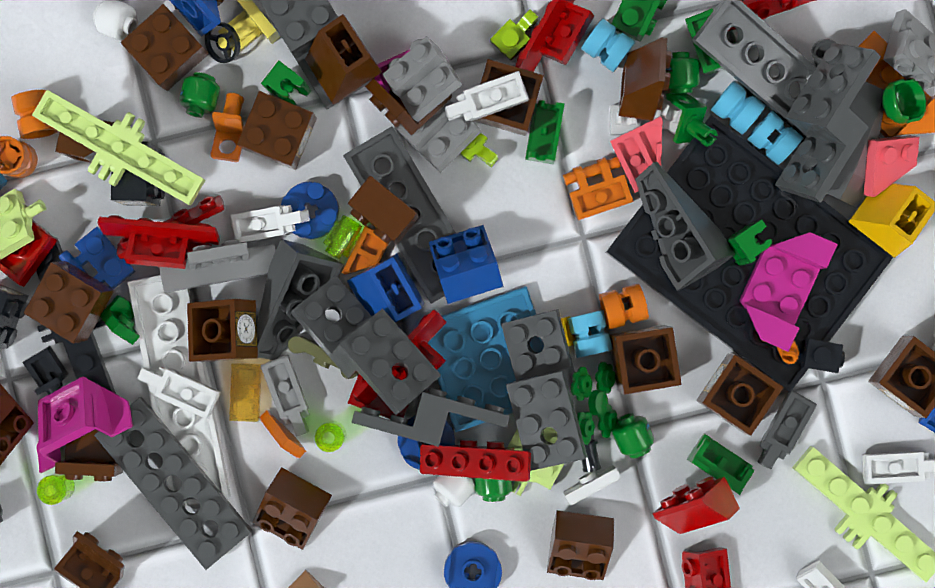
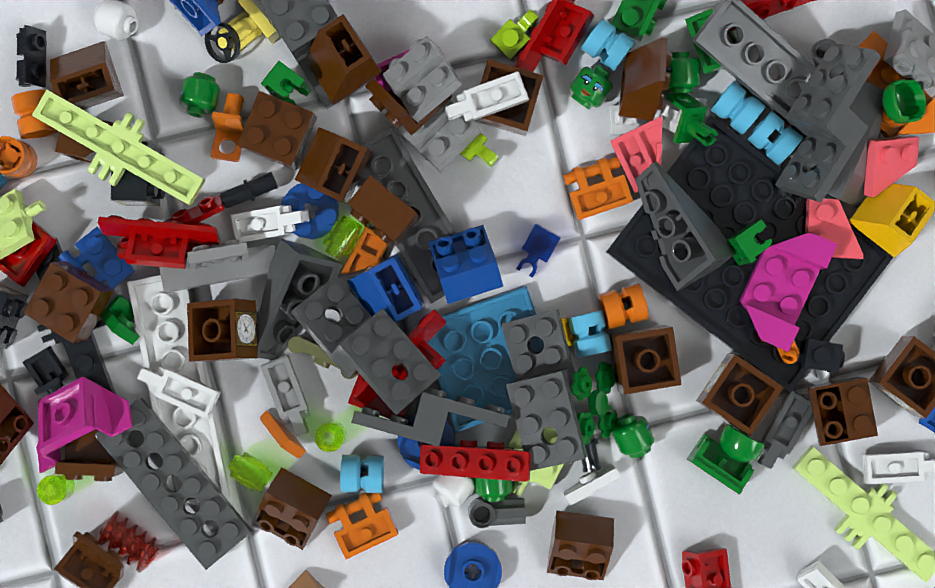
(31, 45): none -> black hinge
(85, 76): none -> reddish brown slope
(129, 542): none -> clear red piece
(164, 48): reddish brown brick -> none
(245, 392): clear yellow plate -> none
(248, 190): none -> black axle
(250, 472): none -> clear neon green brick
(333, 165): none -> reddish brown slope
(351, 473): none -> medium azure wheel
(365, 532): none -> orange plate
(503, 512): none -> dark grey piece
(540, 246): none -> clear blue plate
(544, 132): green hinge -> none
(591, 86): none -> green head
(697, 506): red slope -> none
(739, 445): none -> green hair
(830, 222): none -> coral wing
(842, 411): none -> reddish brown slope

